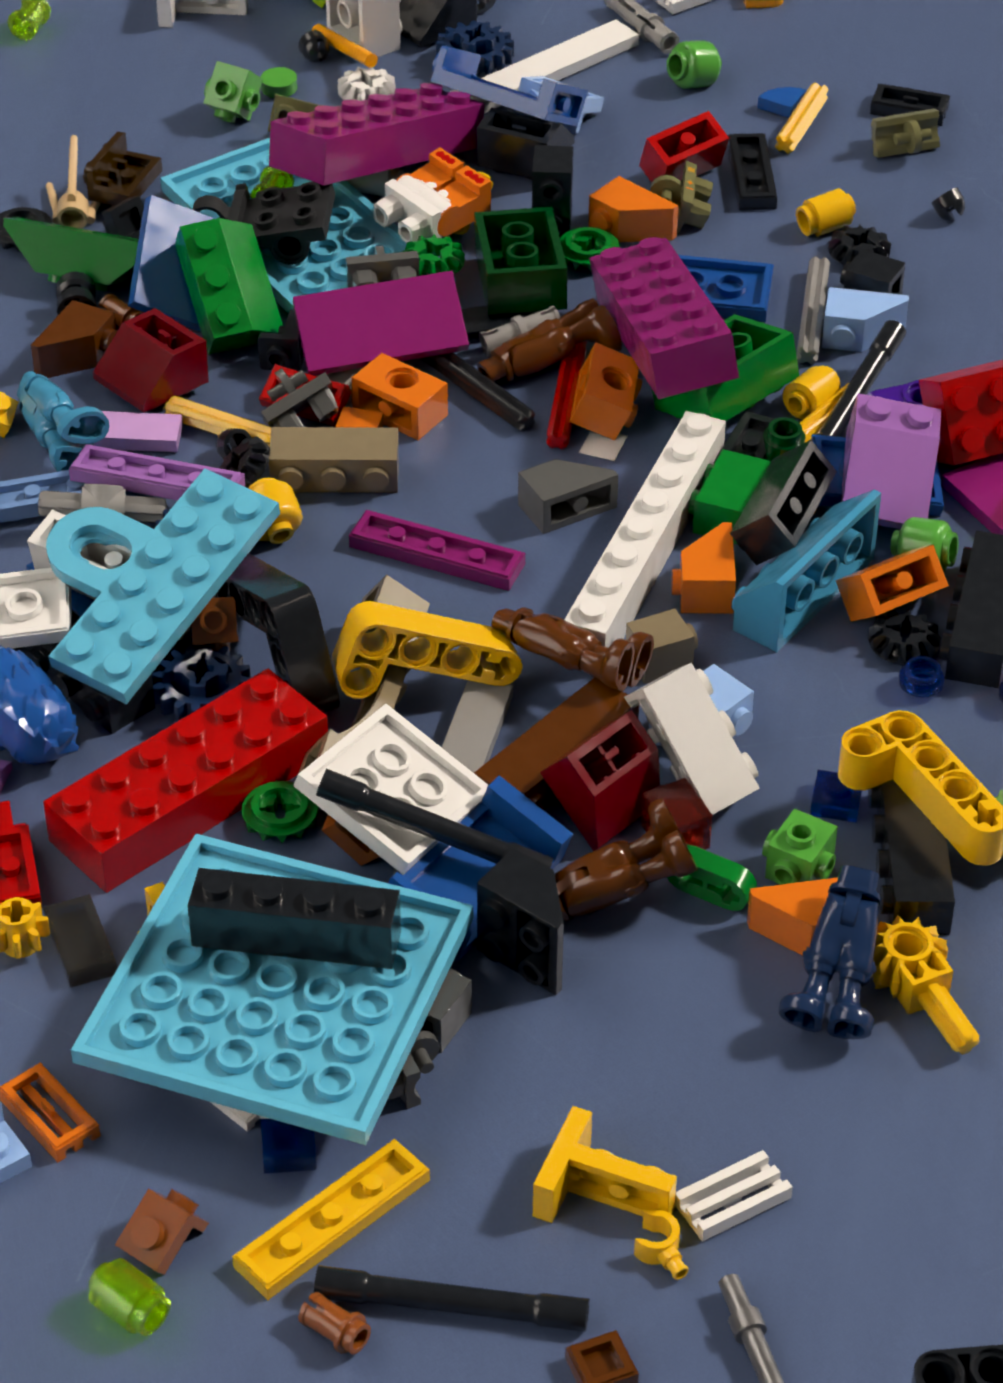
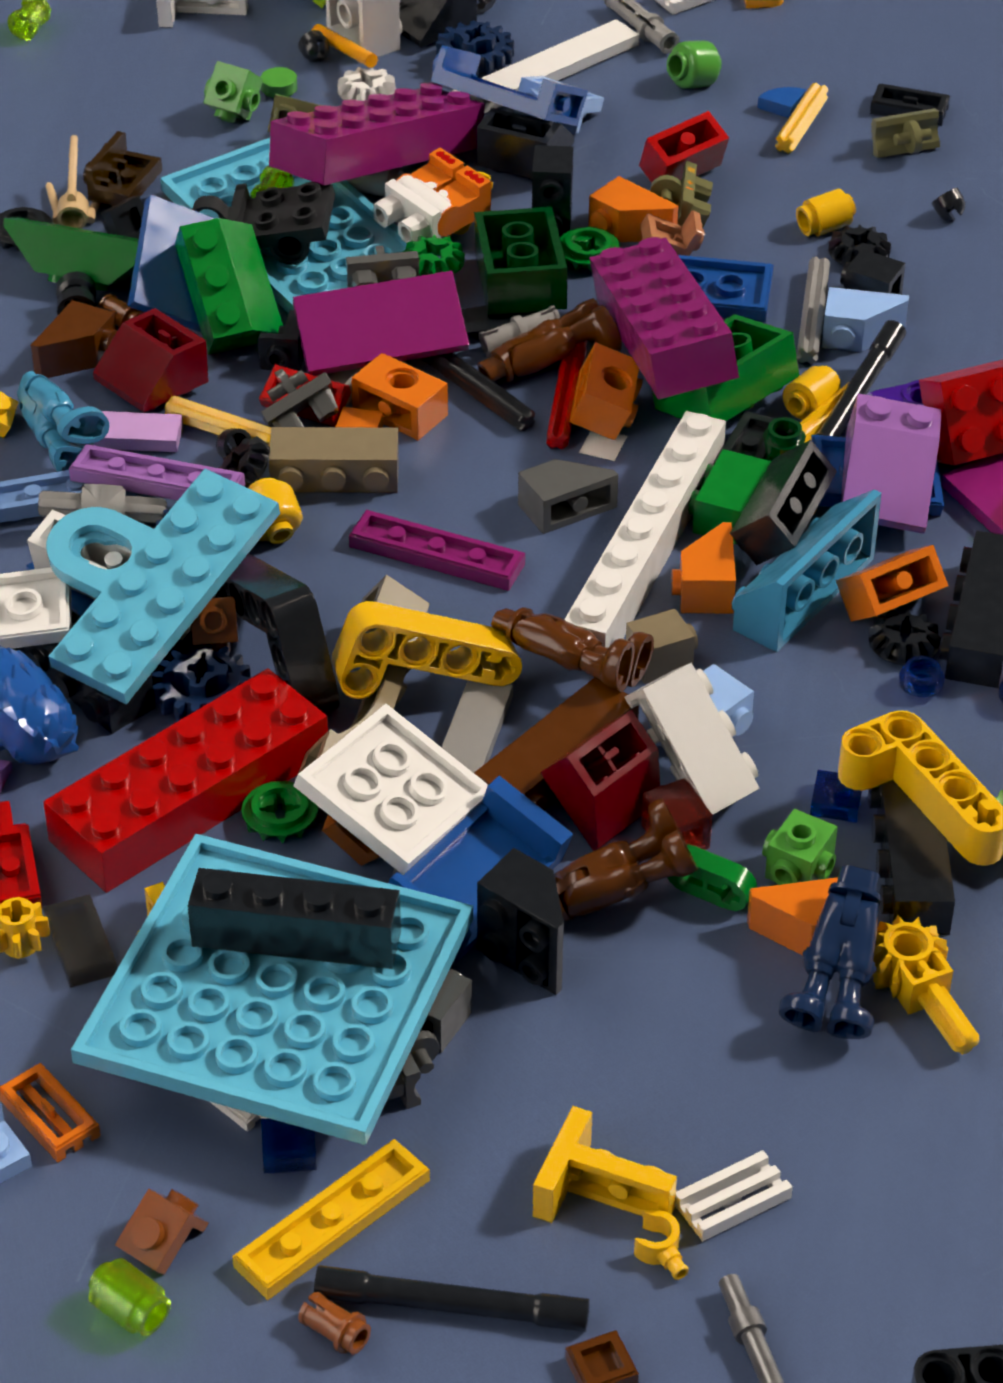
(360, 797): black piece -> none
(682, 238): none -> nougat bracket
(752, 171): black tile -> none
(923, 532): bright green head -> none

